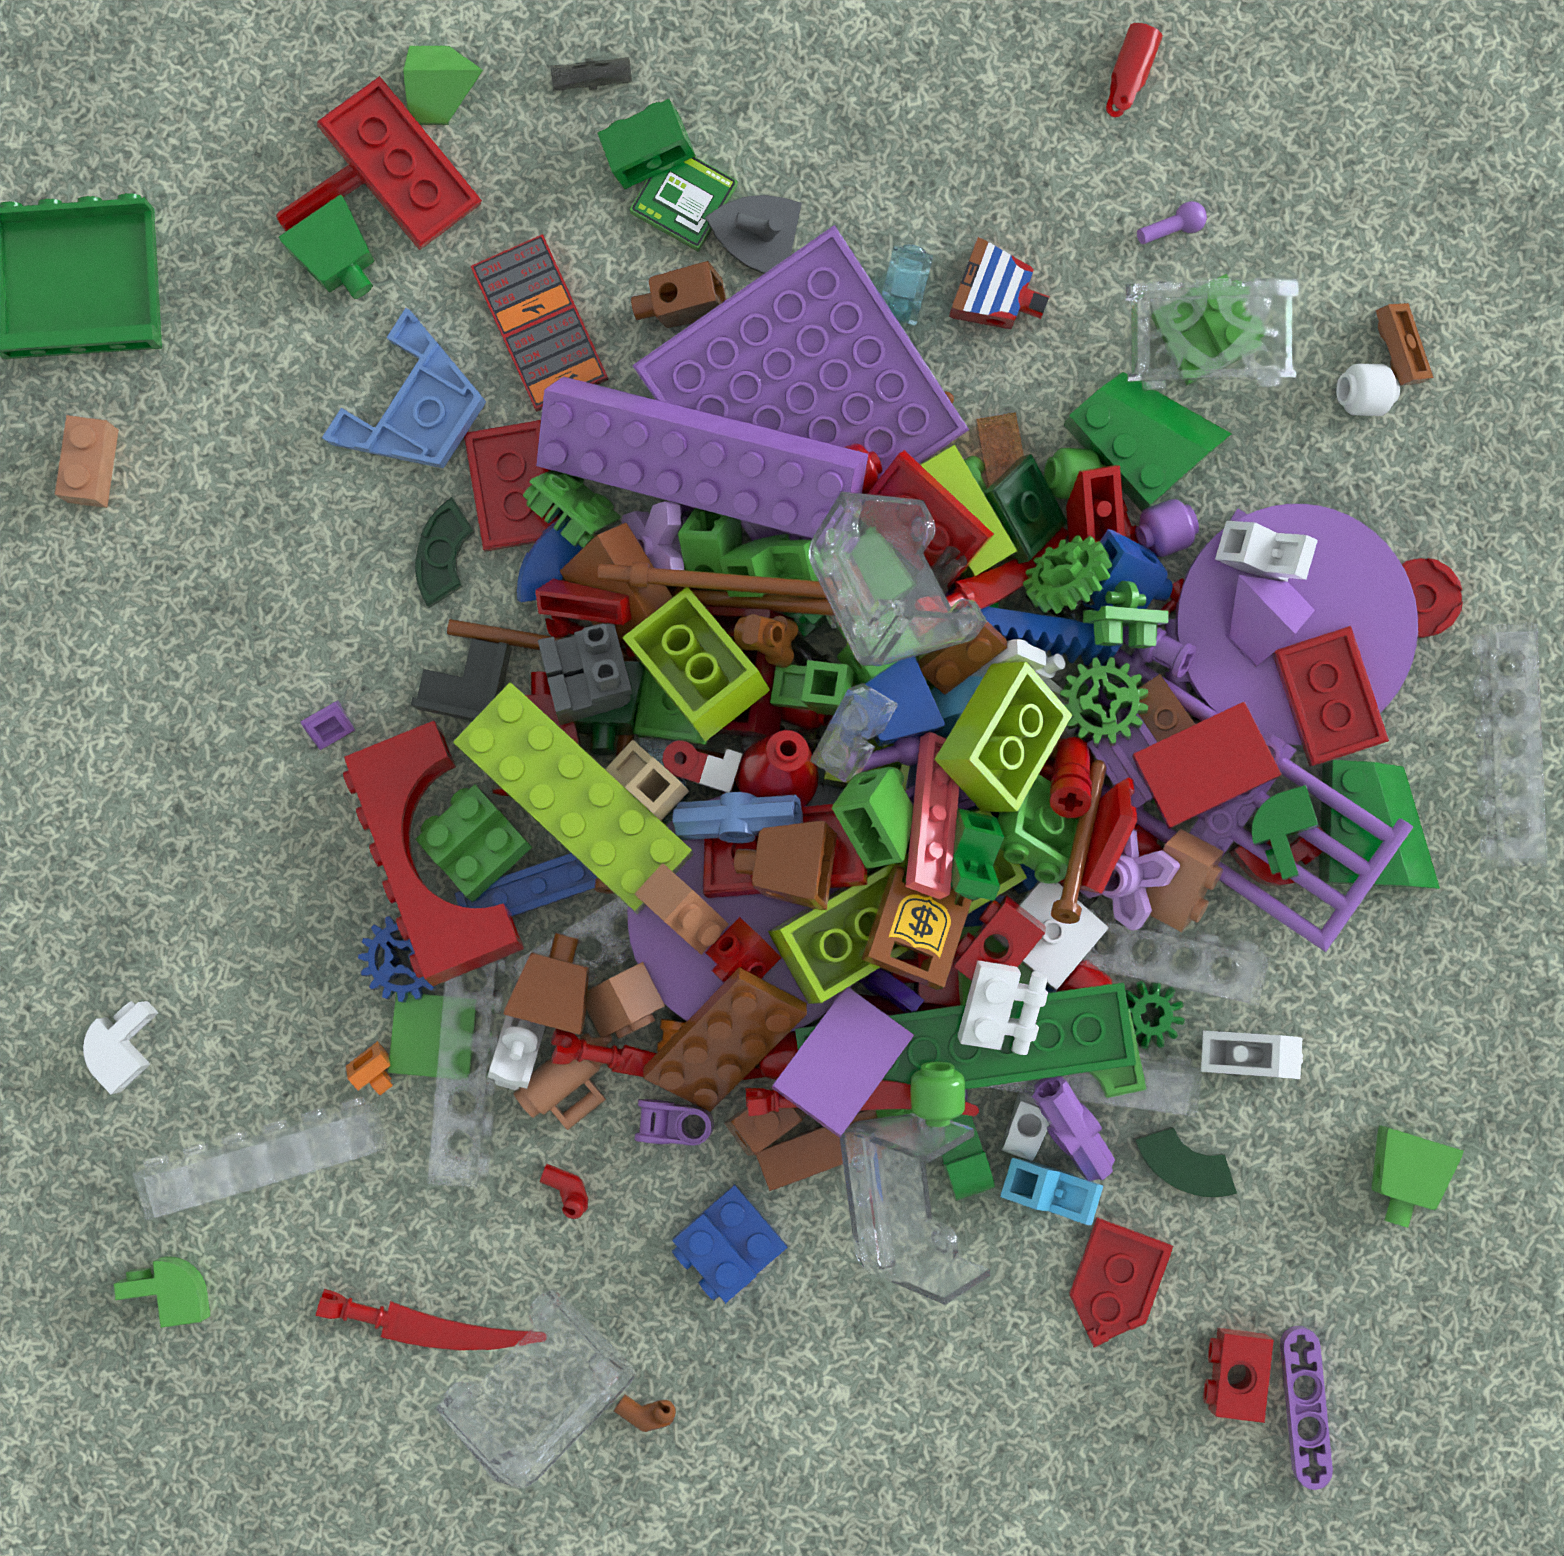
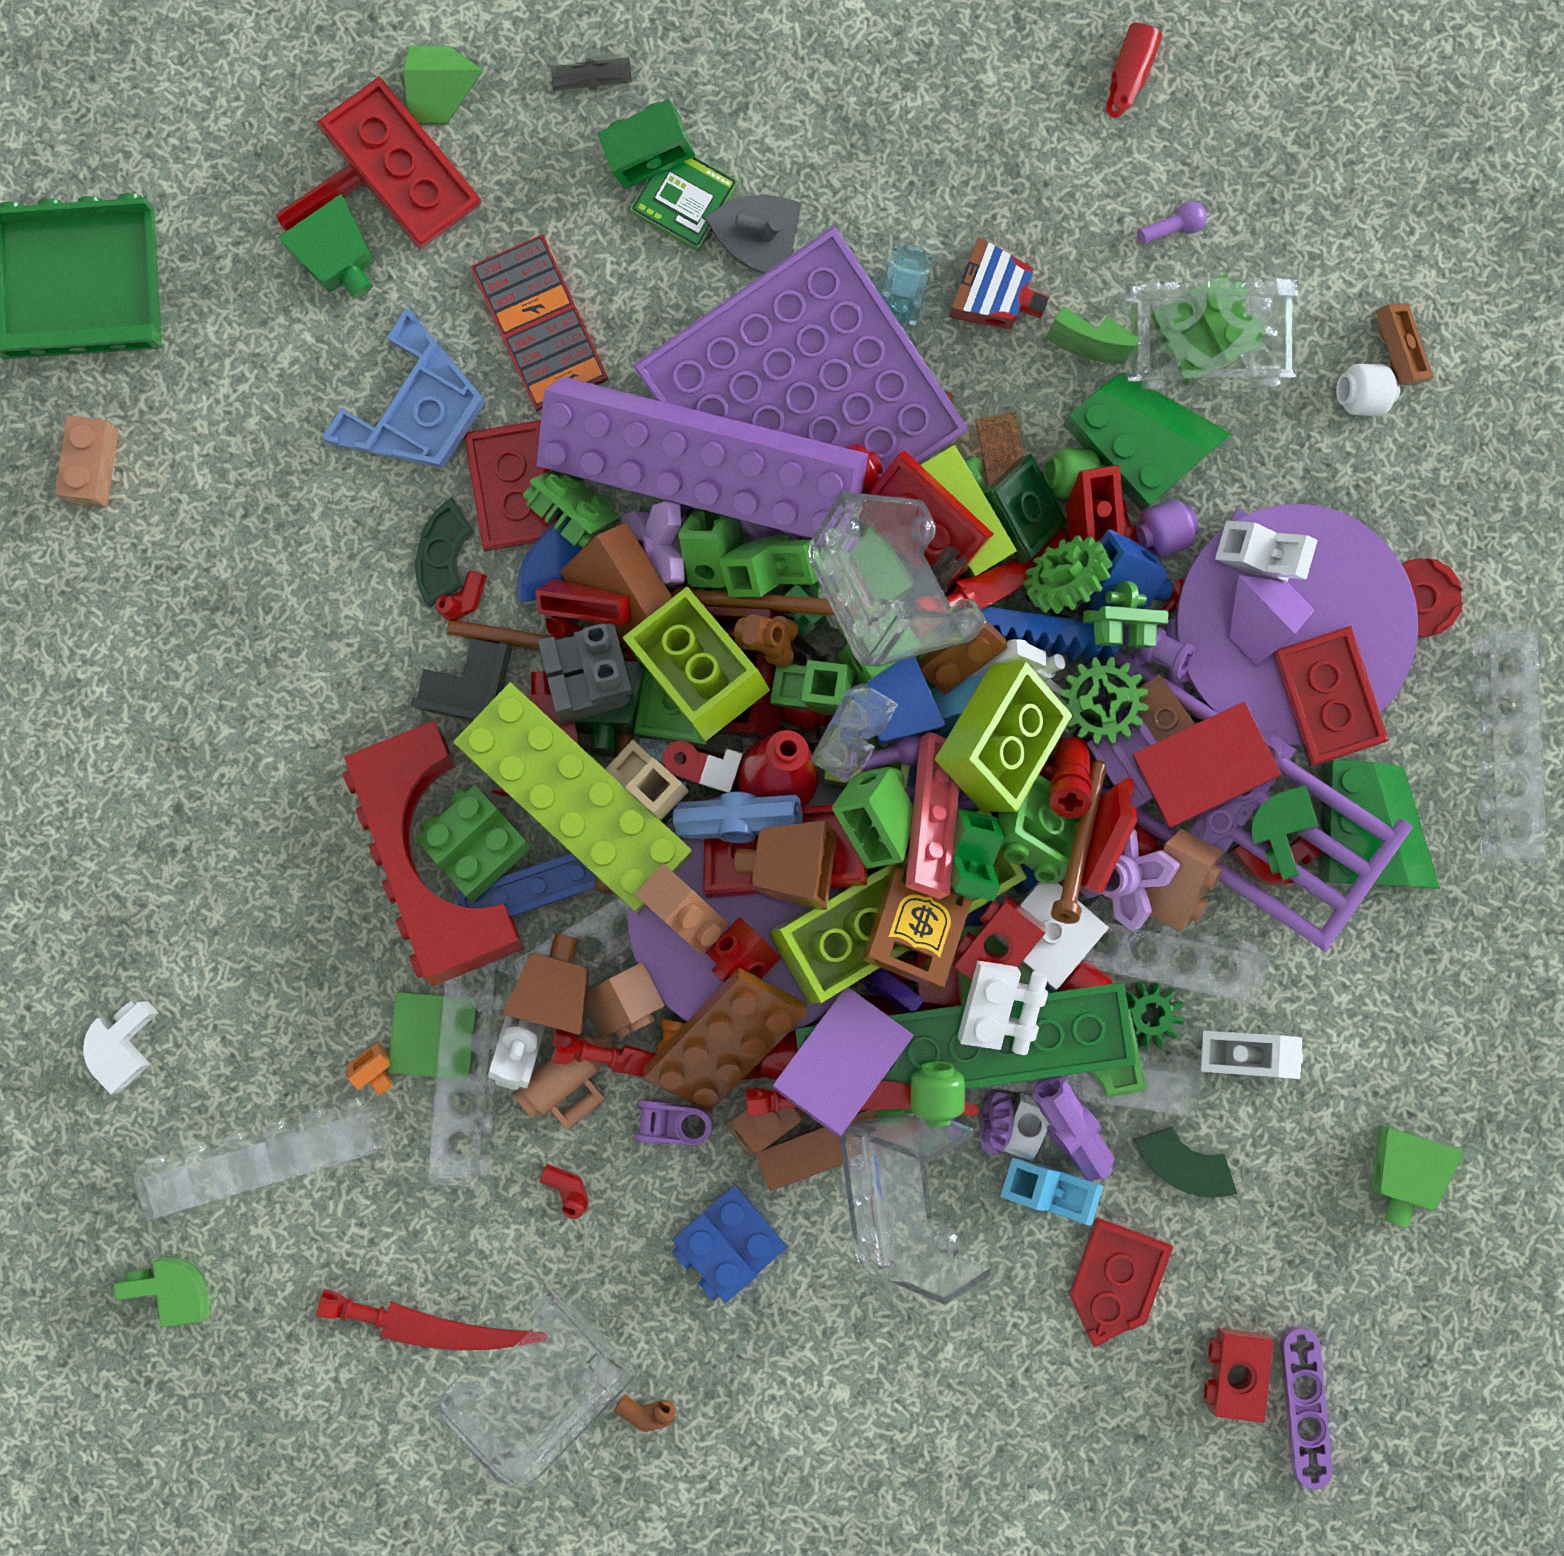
(328, 725): medium lavender slope -> none
(389, 970): blue gear -> none
(465, 601): none -> red arm
(641, 575): dark orange bar -> none
(695, 291): dark orange torso -> none
(967, 1165): green brick -> none
(996, 1122): none -> medium lavender gear
(1106, 344): none -> bright green slope

